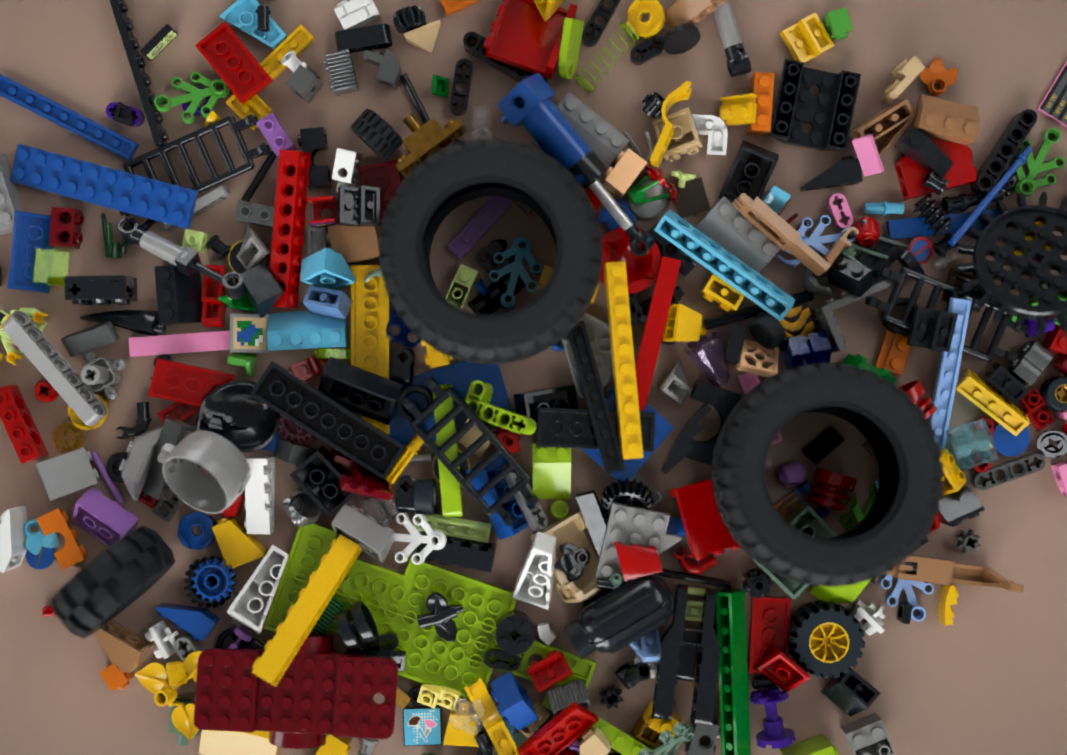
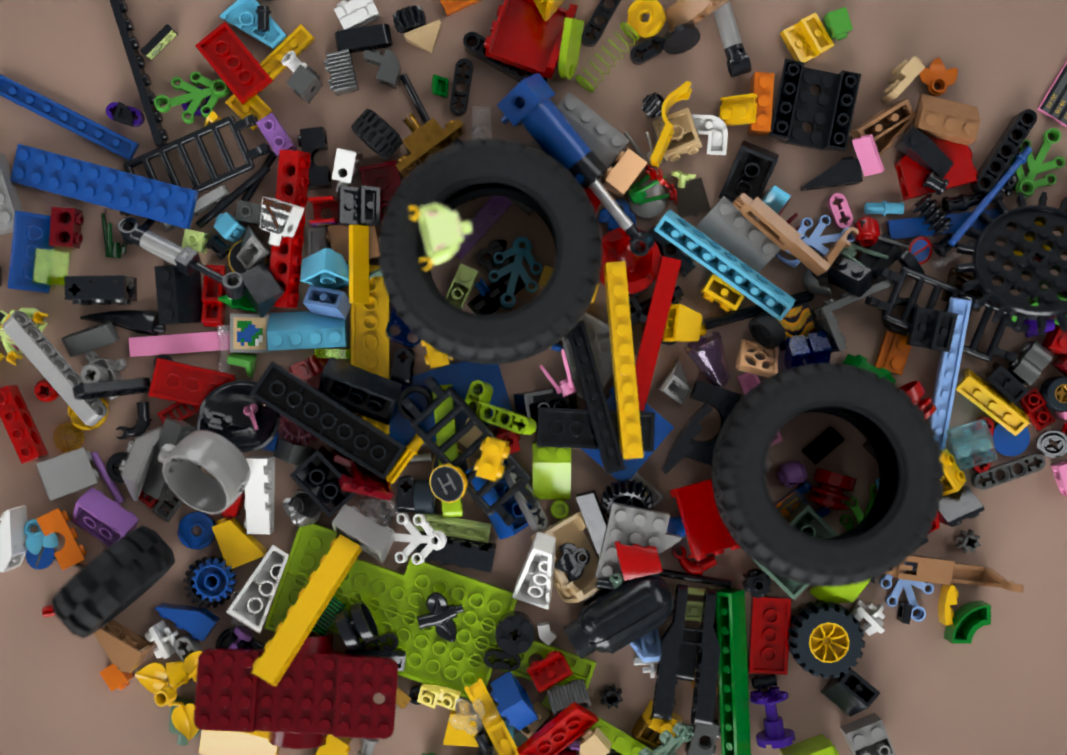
(111, 388): none -> black beam
(223, 332): none -> clear bar
(229, 227): none -> medium azure slope
(233, 196): none -> black axle
(251, 413): none -> bright pink hand
(279, 219): none -> torso
(358, 264): none -> yellow tile
(422, 726): medium azure tile -> none
(440, 231): none -> yellowish green torso
(448, 483): none -> black tile
(492, 458): none -> yellow brick
(567, 386): none -> bright pink plant
(633, 674): black piece -> none
(735, 343): black slope -> none
(783, 670): red slope -> none
(967, 621): none -> green brick

